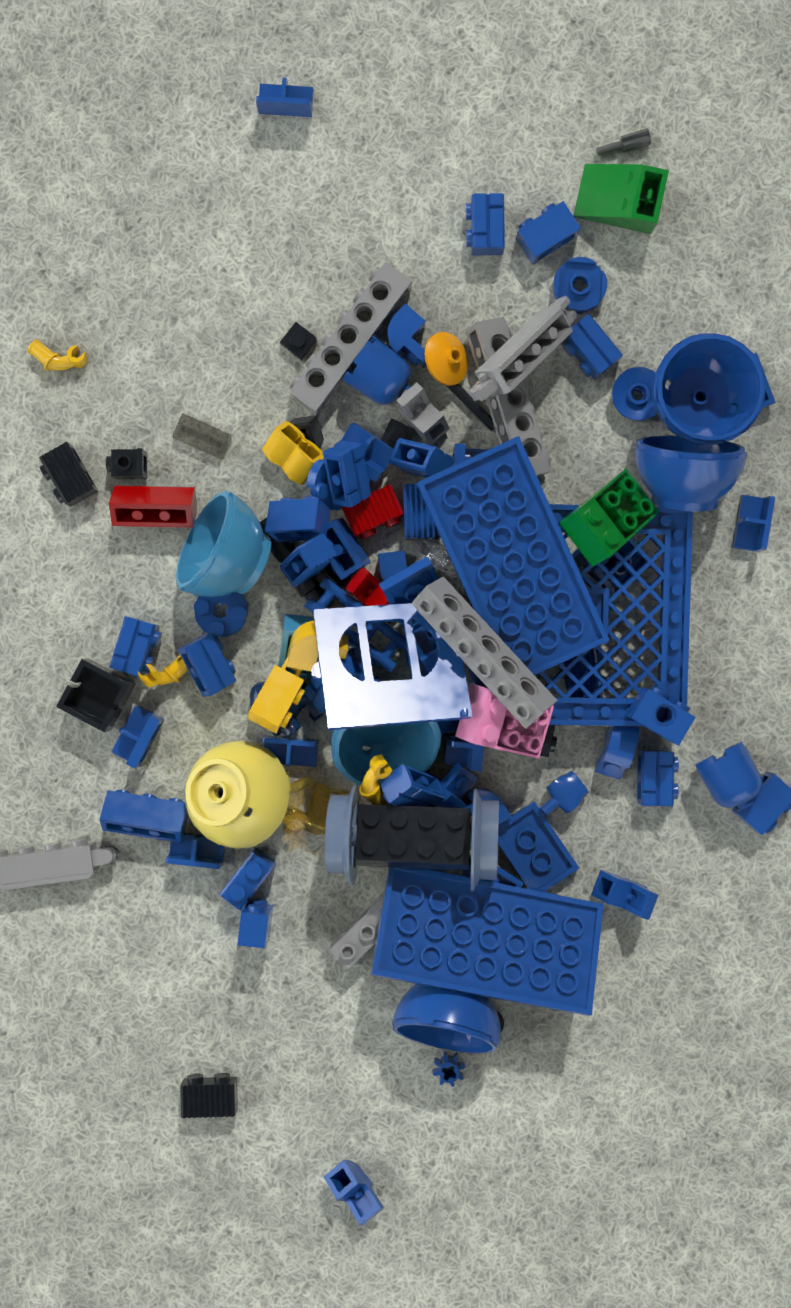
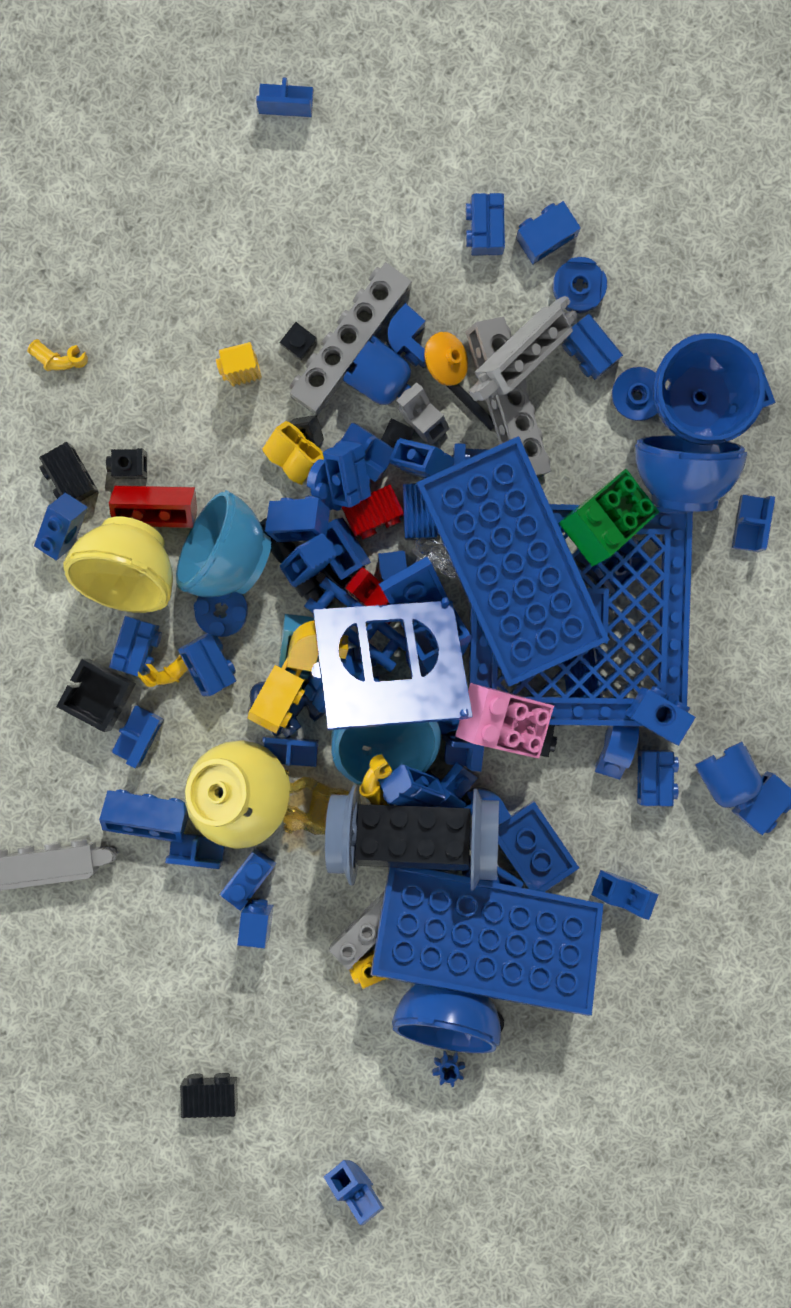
(60, 526): none -> blue brick
(121, 566): none -> light yellow piece
(201, 436): clear smoke tile -> none
(238, 364): none -> yellow brick
(358, 971): none -> yellow brick
(484, 652): light grey brick -> none
(565, 792): blue piece -> none
(622, 195): green slope -> none
(627, 142): dark grey axle -> none

